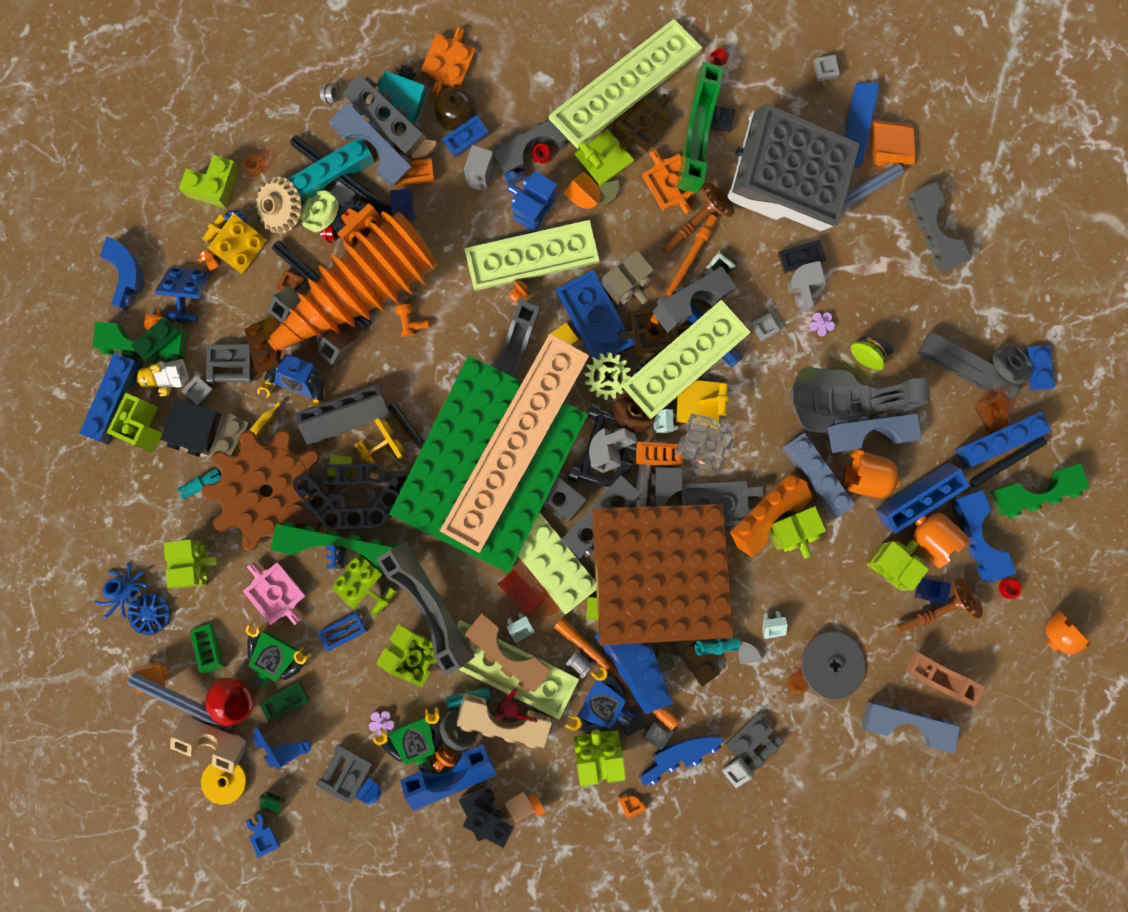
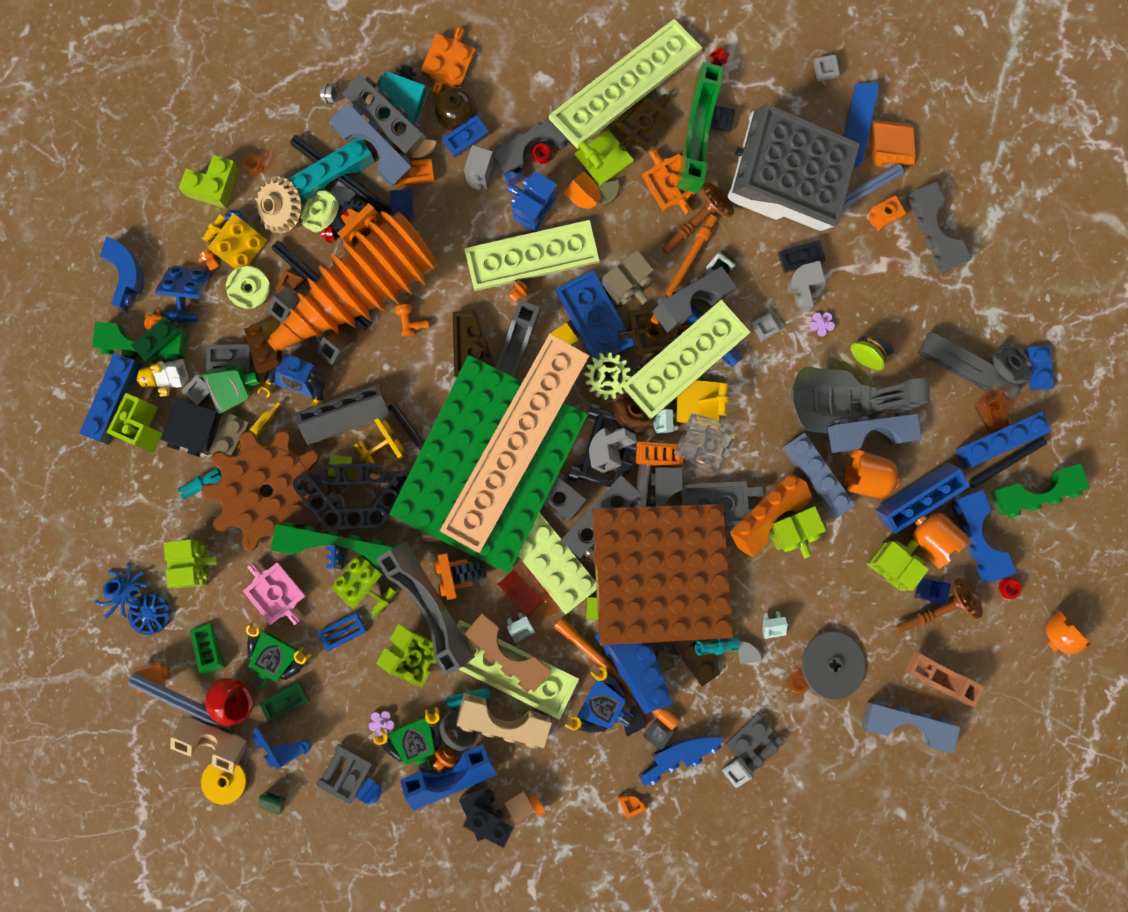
(230, 385): none -> torso
(236, 287): none -> yellowish green plate
(264, 838): blue plate -> none
(457, 574): none -> plate
(469, 340): none -> dark brown wing
(508, 709): dark red plant -> none
(580, 663): light grey bush -> none
(599, 757): lime brick -> none
(886, 213): none -> orange brick

